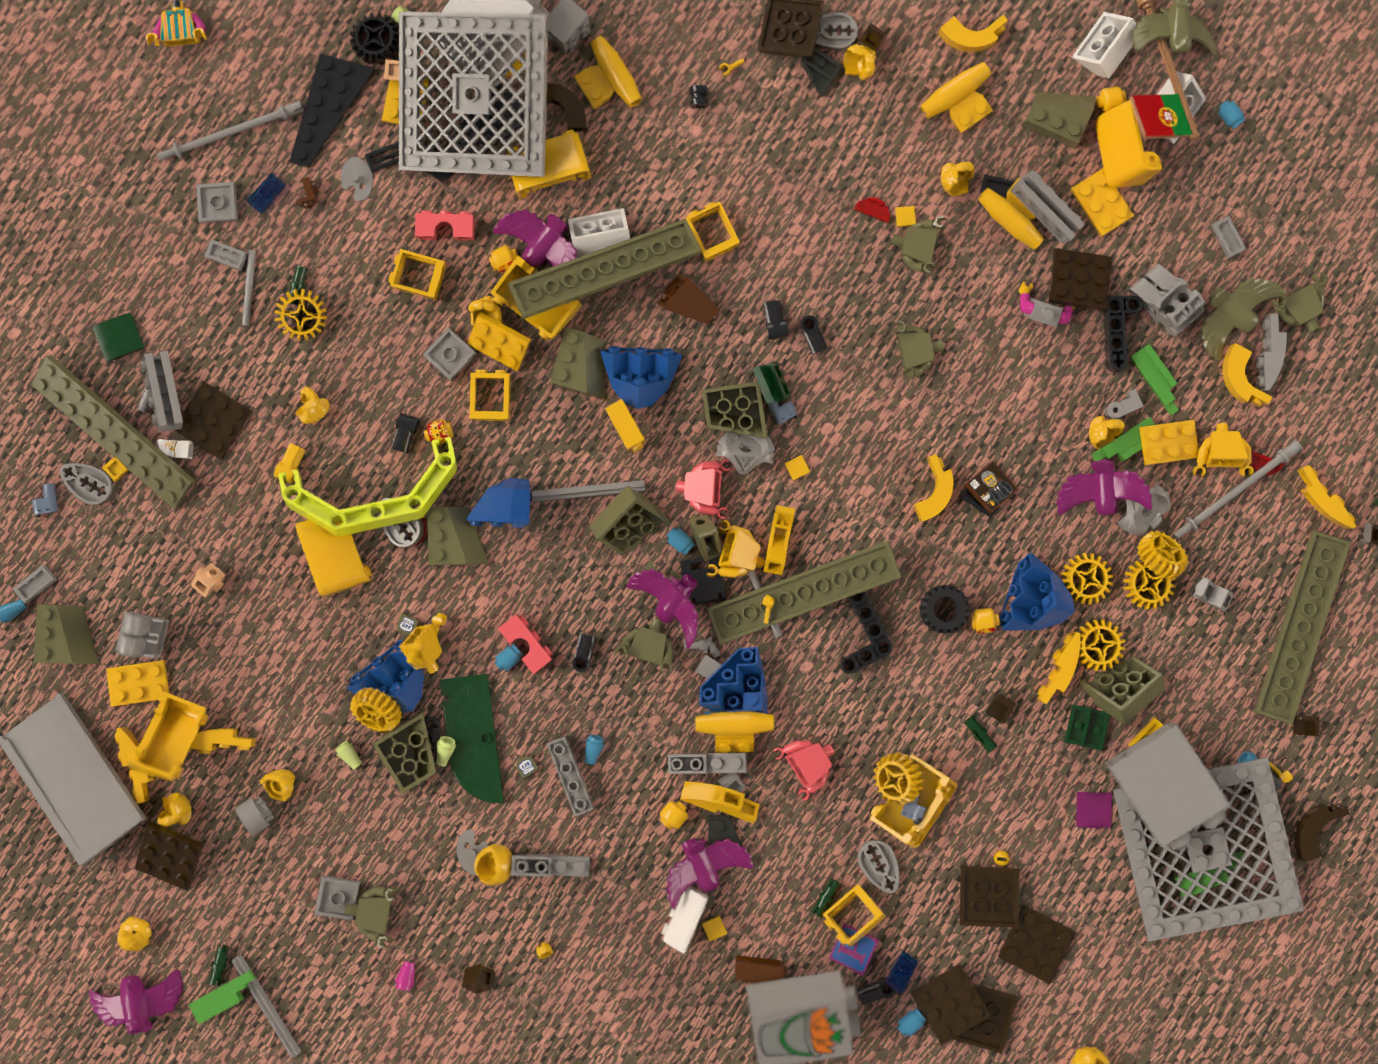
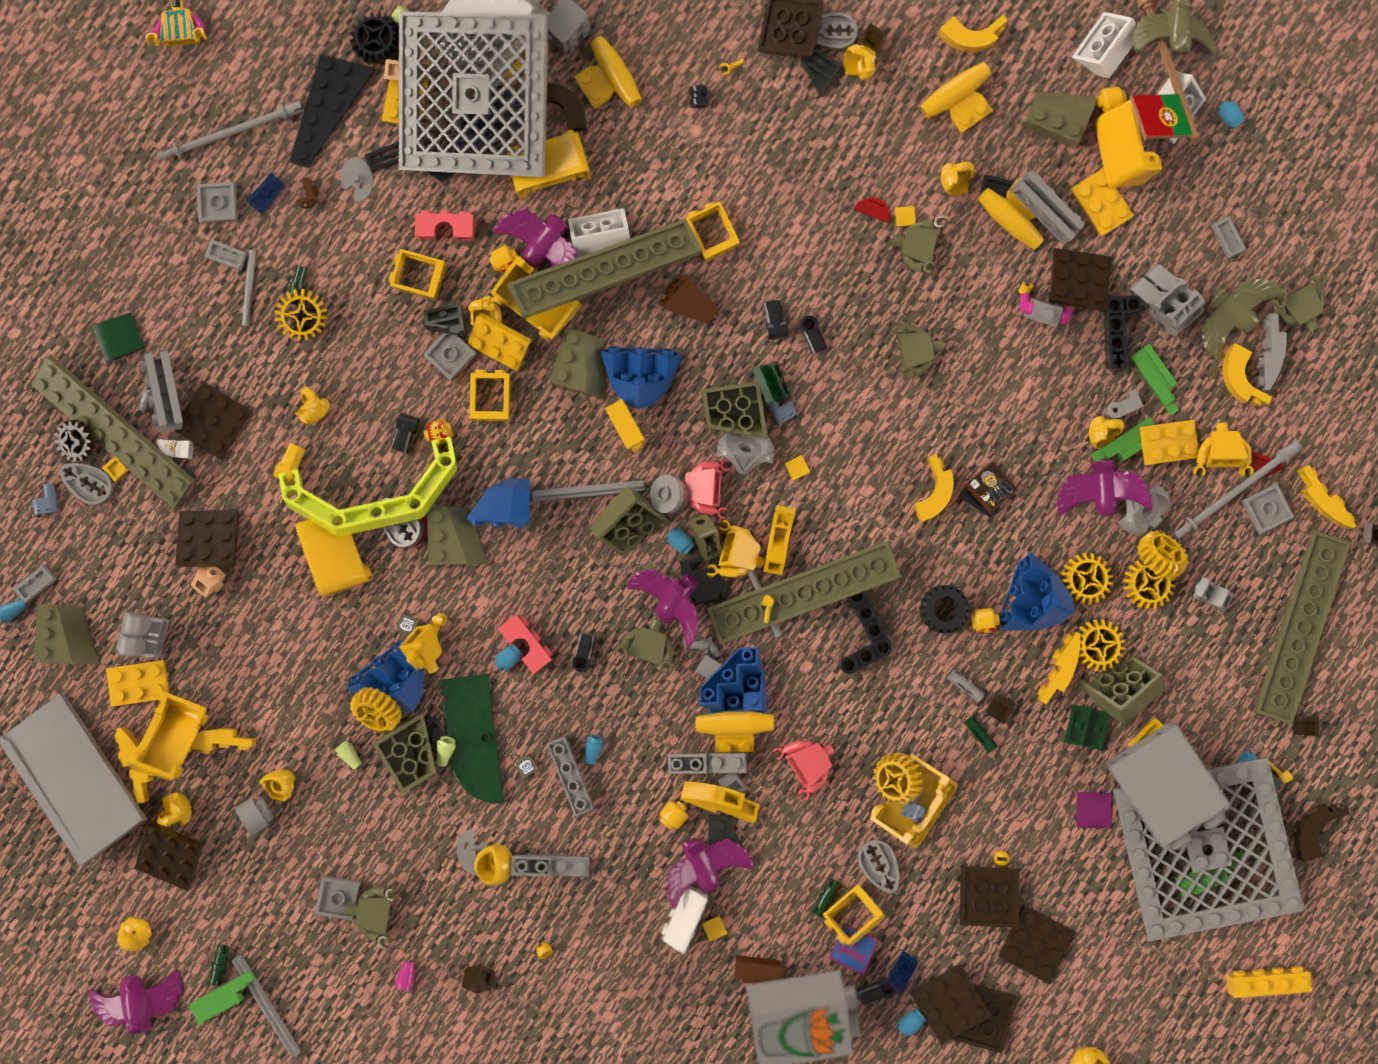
(74, 440): none -> gear
(207, 538): none -> dark brown plate
(445, 319): none -> pearl dark grey wing
(669, 494): none -> light grey piece
(966, 686): none -> light grey pin
(1267, 508): none -> light grey plate
(1270, 982): none -> yellow brick

